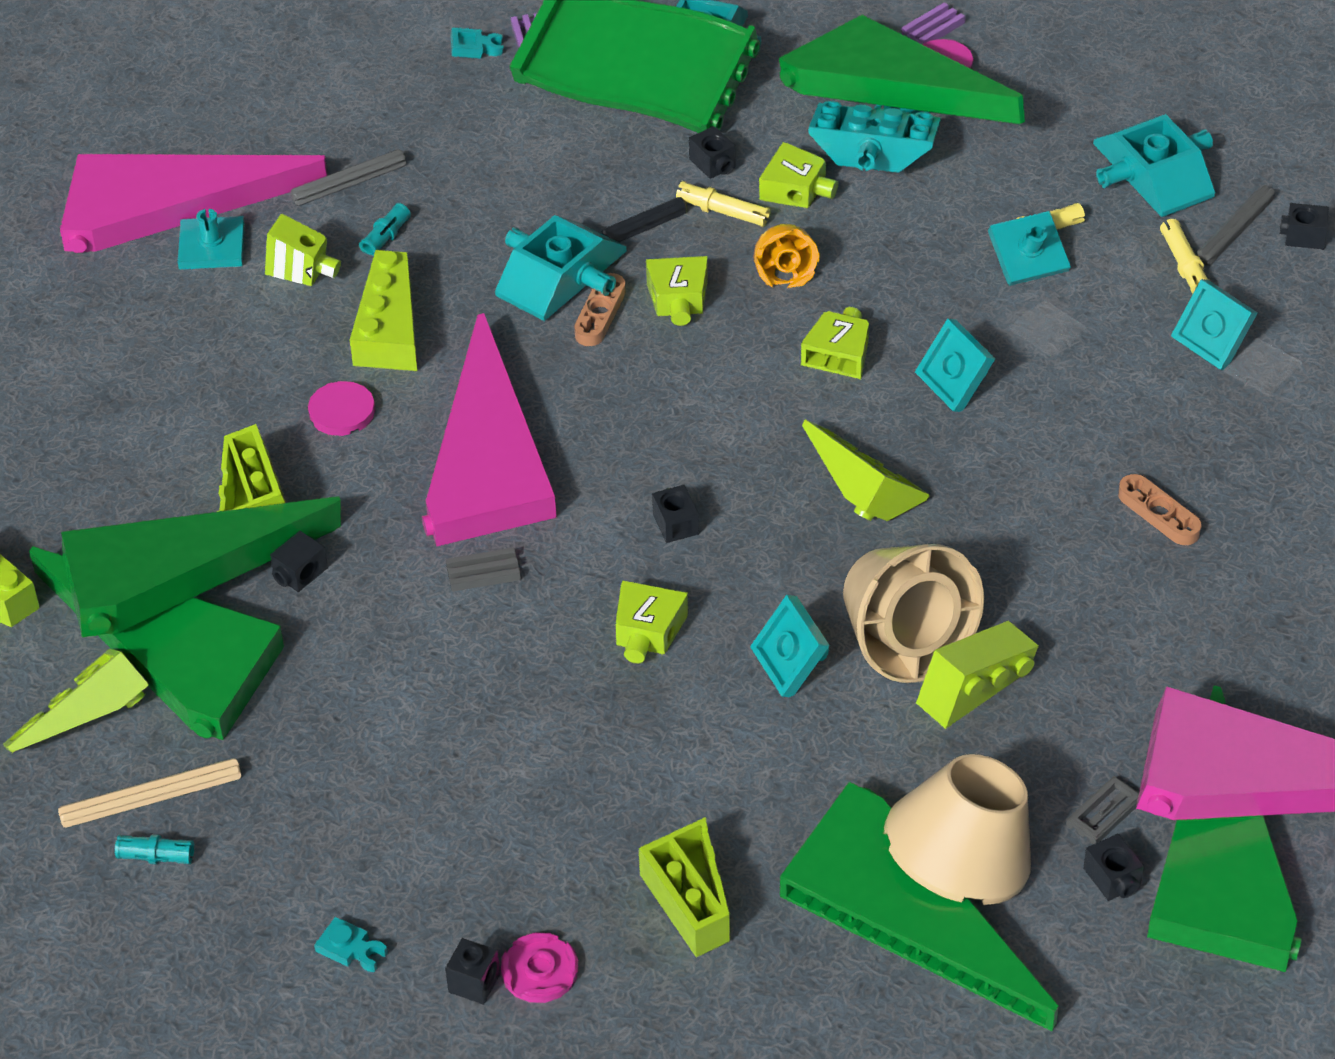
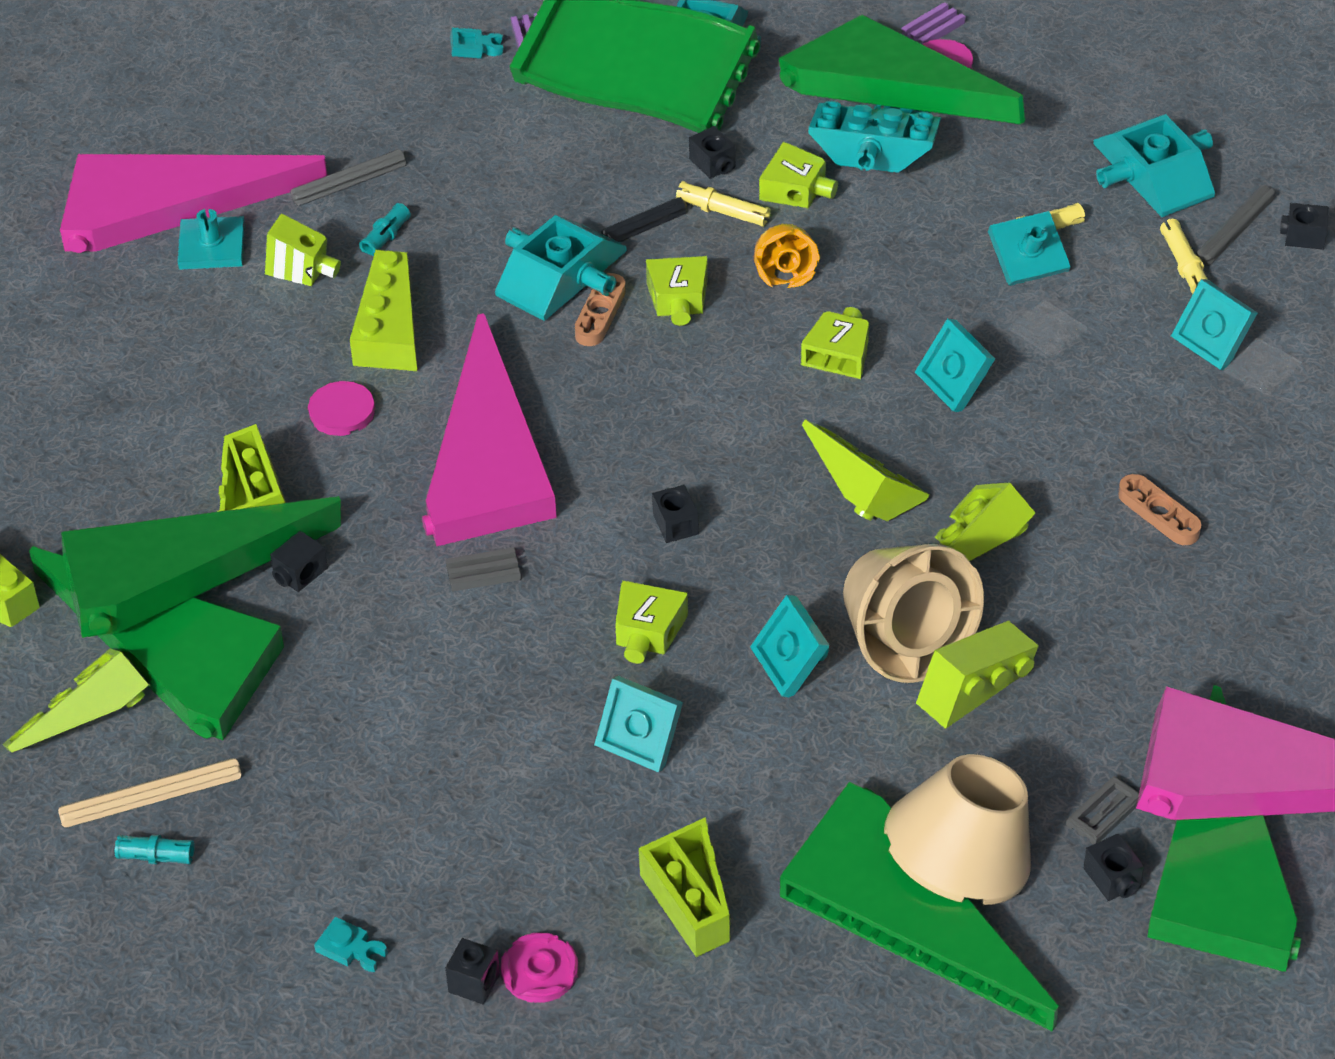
(638, 723): none -> tile
(986, 519): none -> lime wedge

